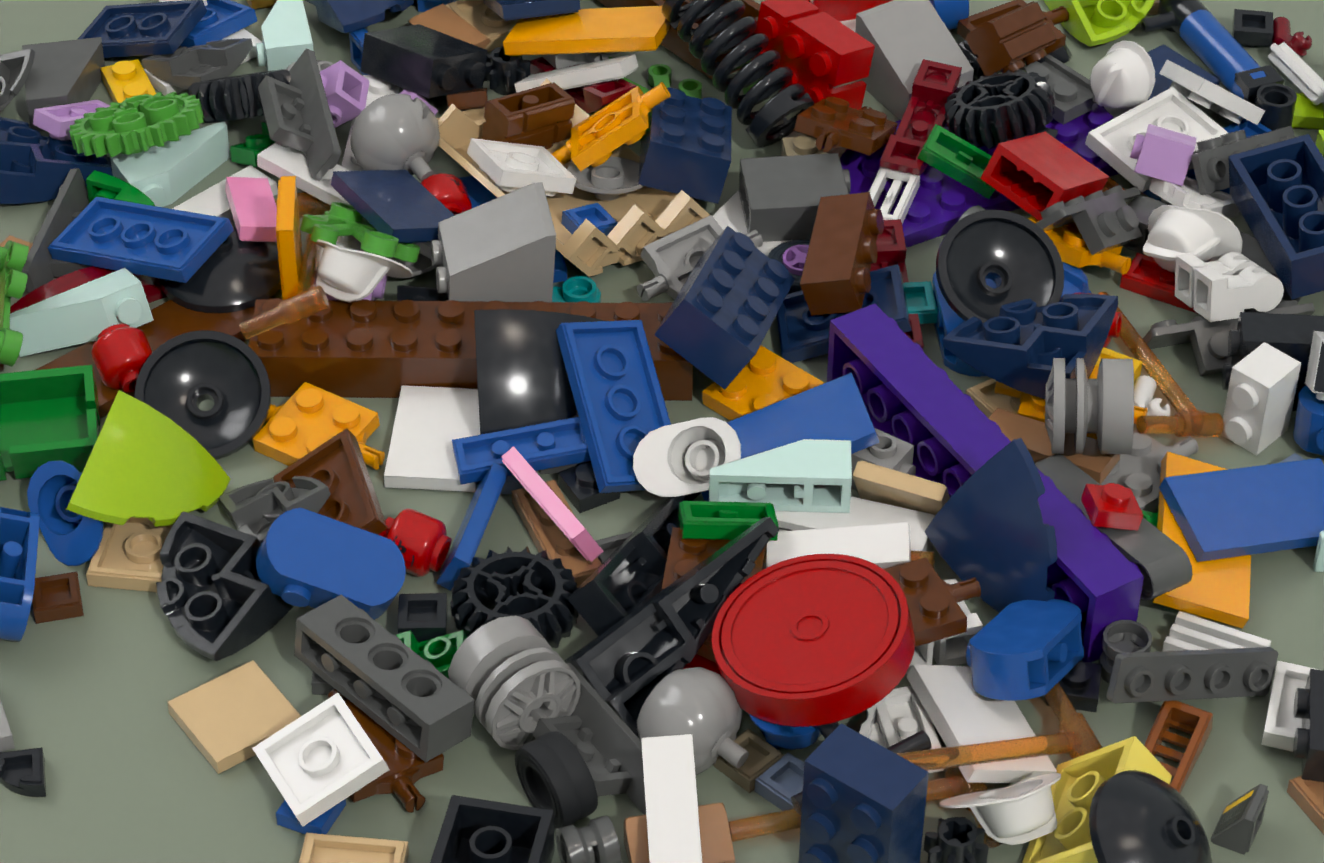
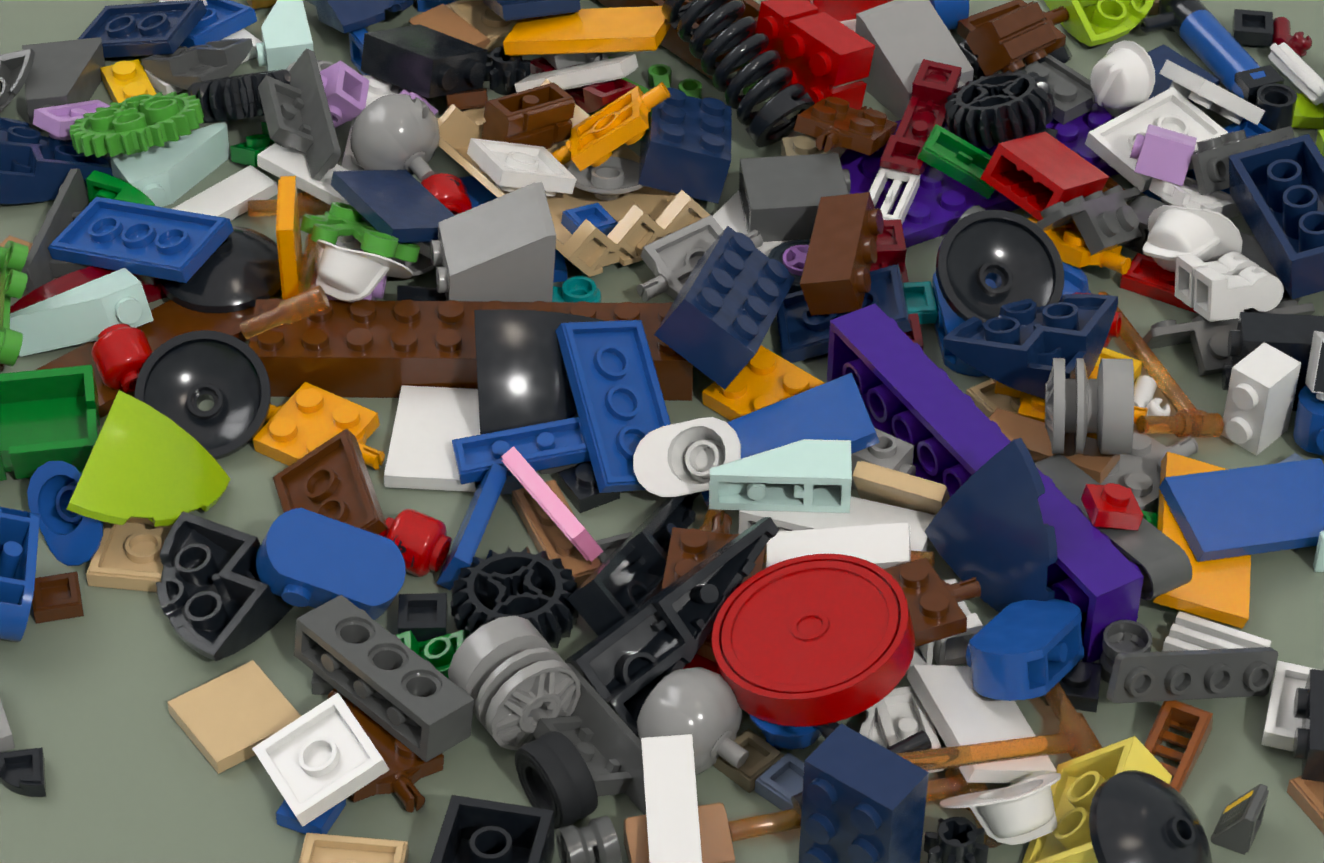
(252, 208): bright pink tile -> none
(261, 503): dark grey brick -> none
(721, 519): green tile -> none

